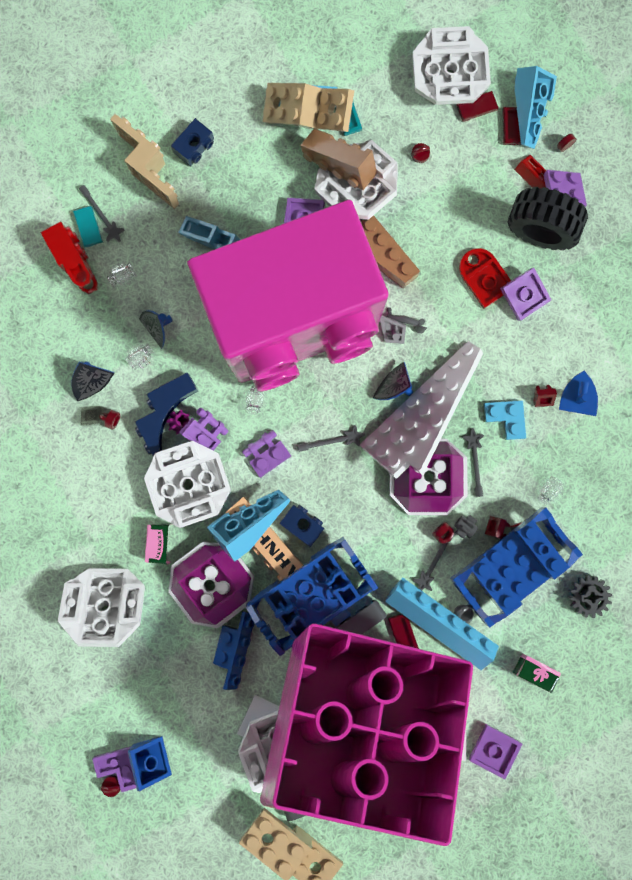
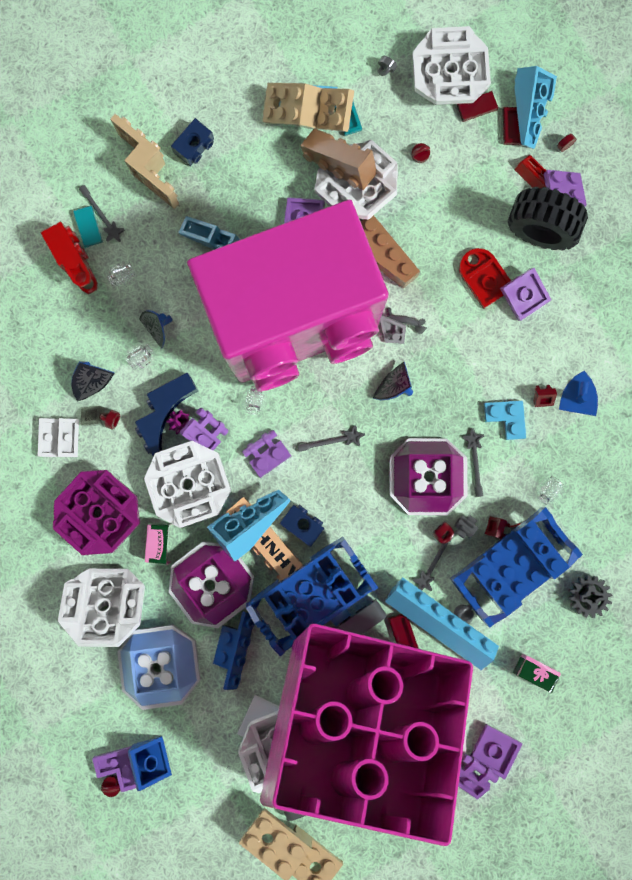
(58, 437): none -> white slope
(76, 517): none -> magenta piece
(175, 654): none -> light blue piece
(388, 64): none -> dark grey tile
(418, 424): white wing -> none
(472, 783): none -> medium lavender plate

